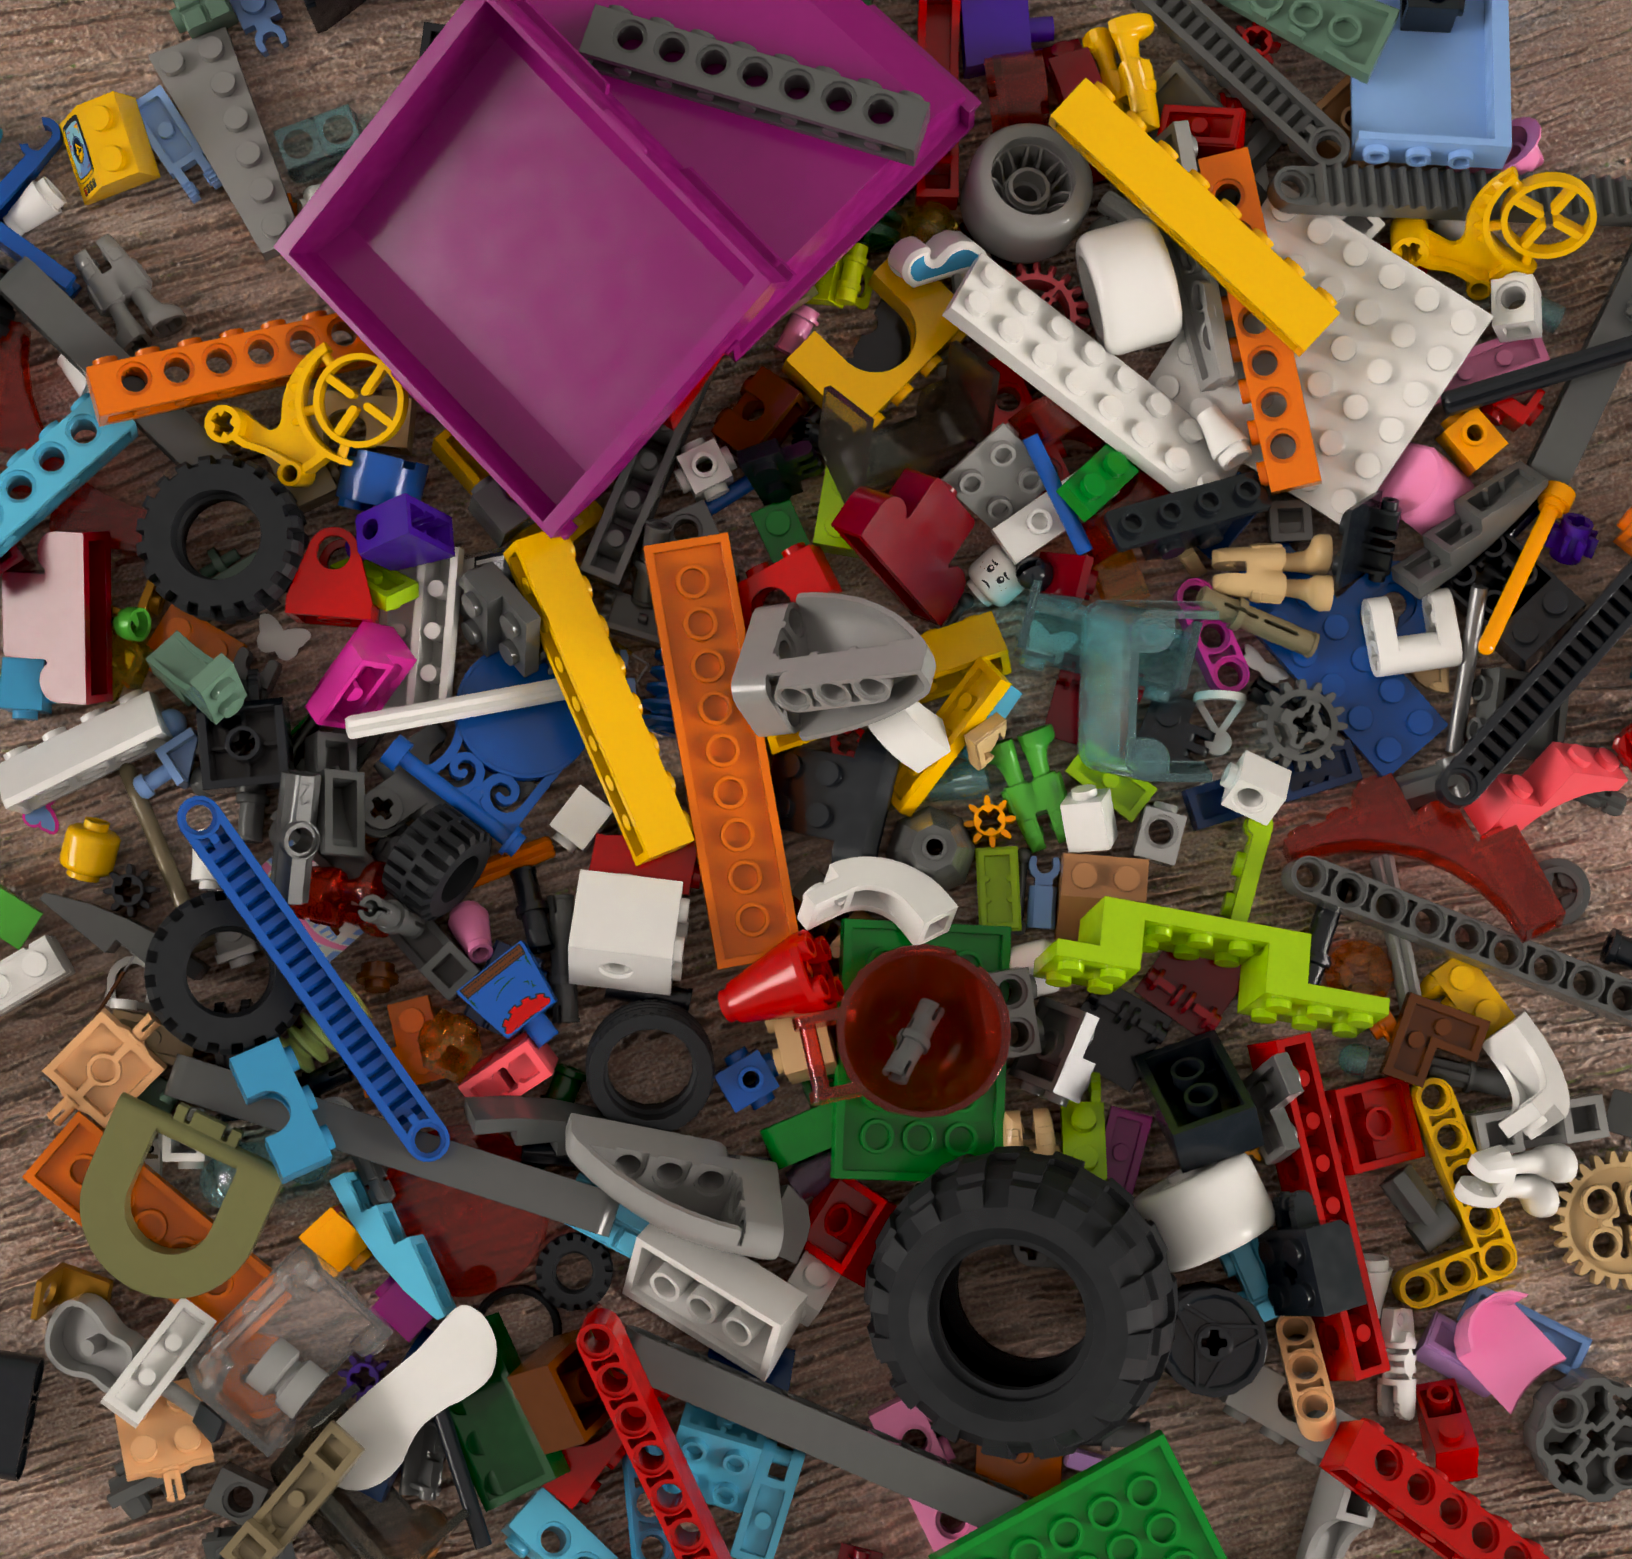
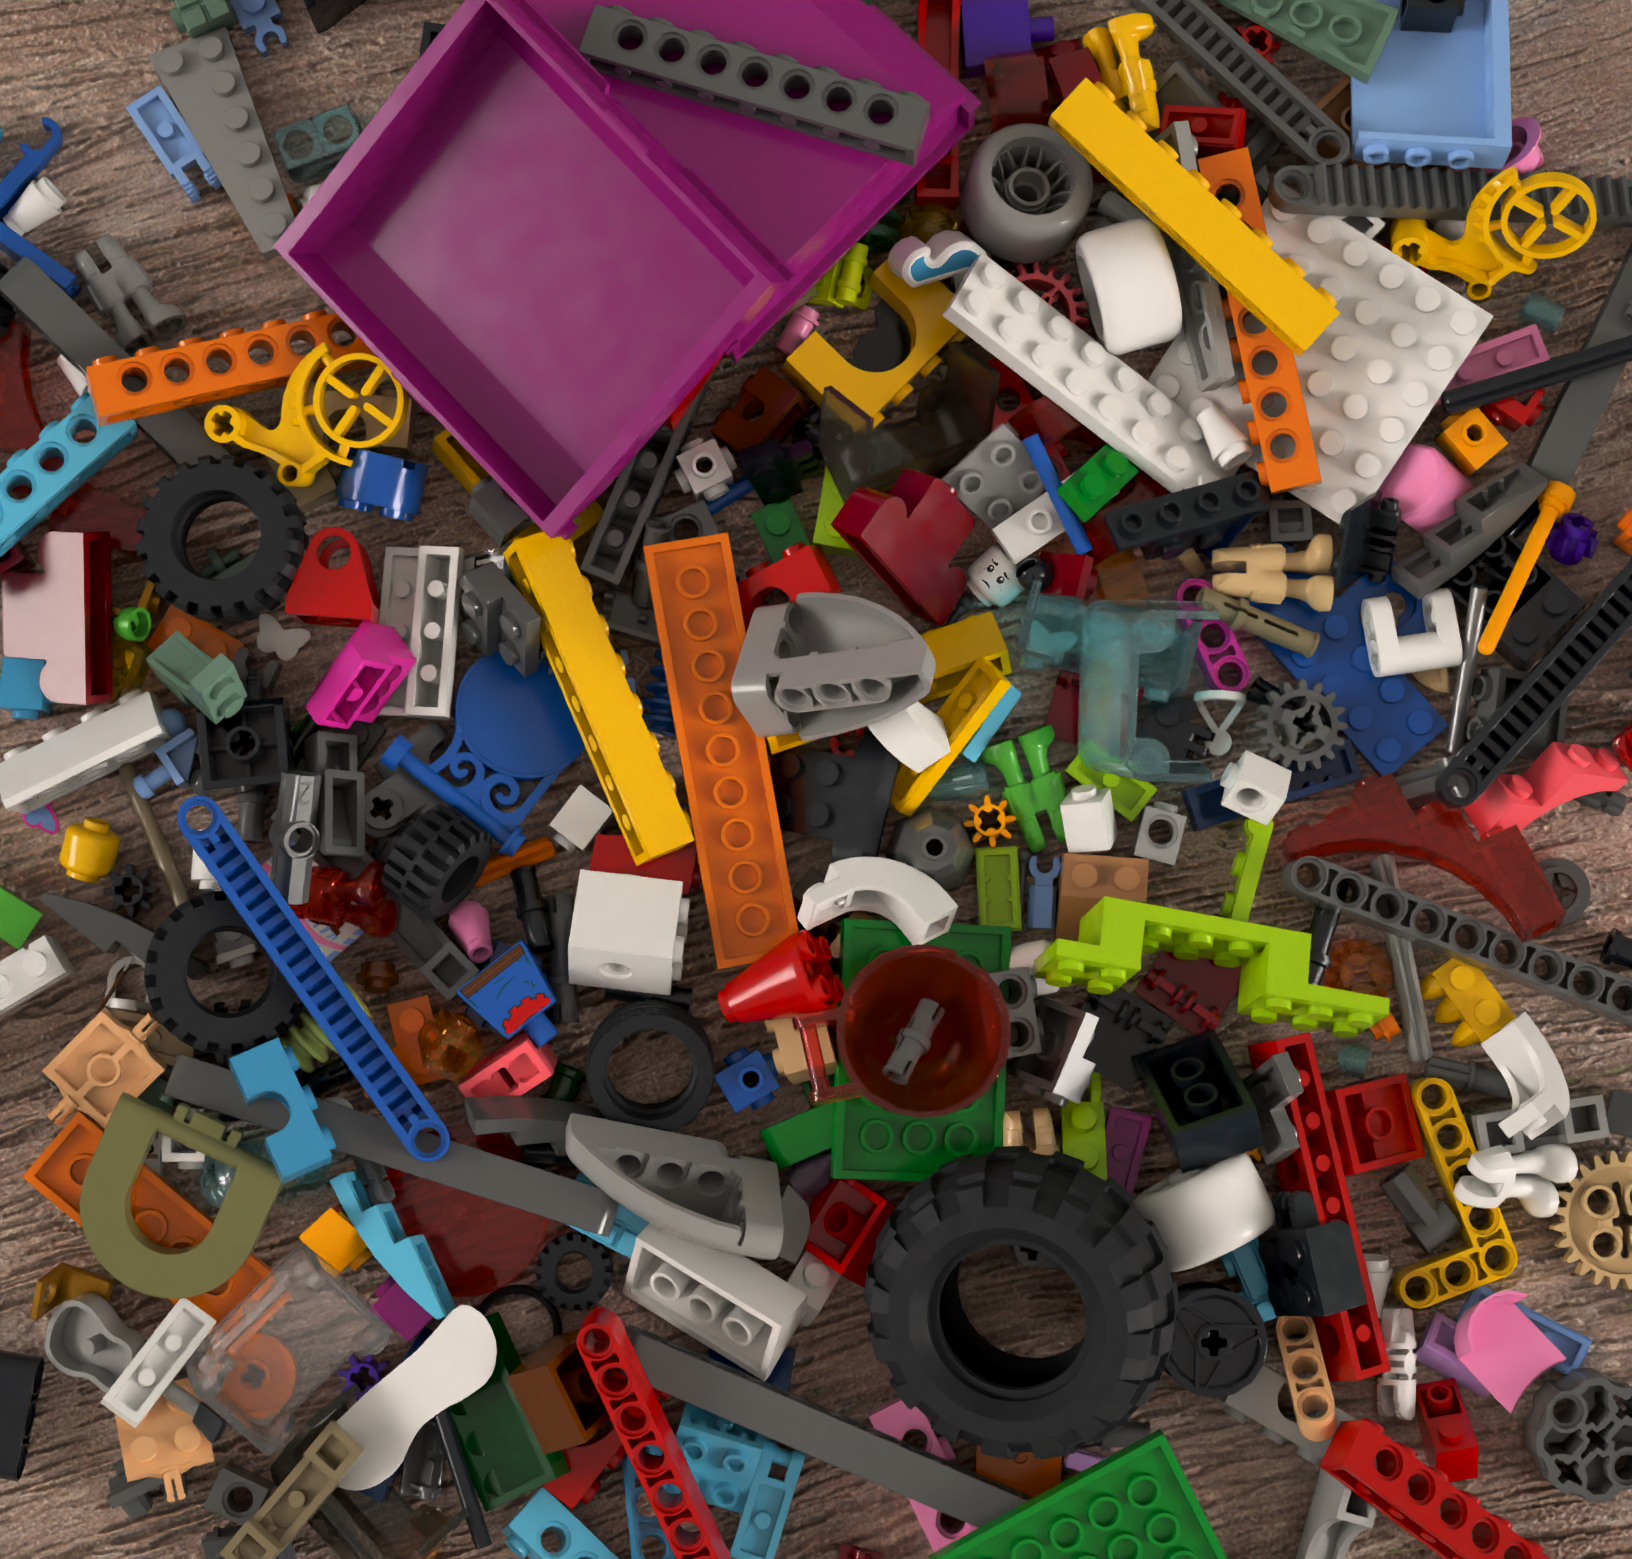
(108, 146): yellow slope -> none
(286, 1377): light grey wheel -> none
(387, 587): lime plate -> none
(390, 916): dark grey pin -> none
(403, 534): dark purple torso -> none
(453, 708): white axle -> none
(982, 740): tan tile -> none
(1268, 671): white sticker -> none
(1429, 1026): reddish brown plate -> none
(1520, 322): white brick -> none

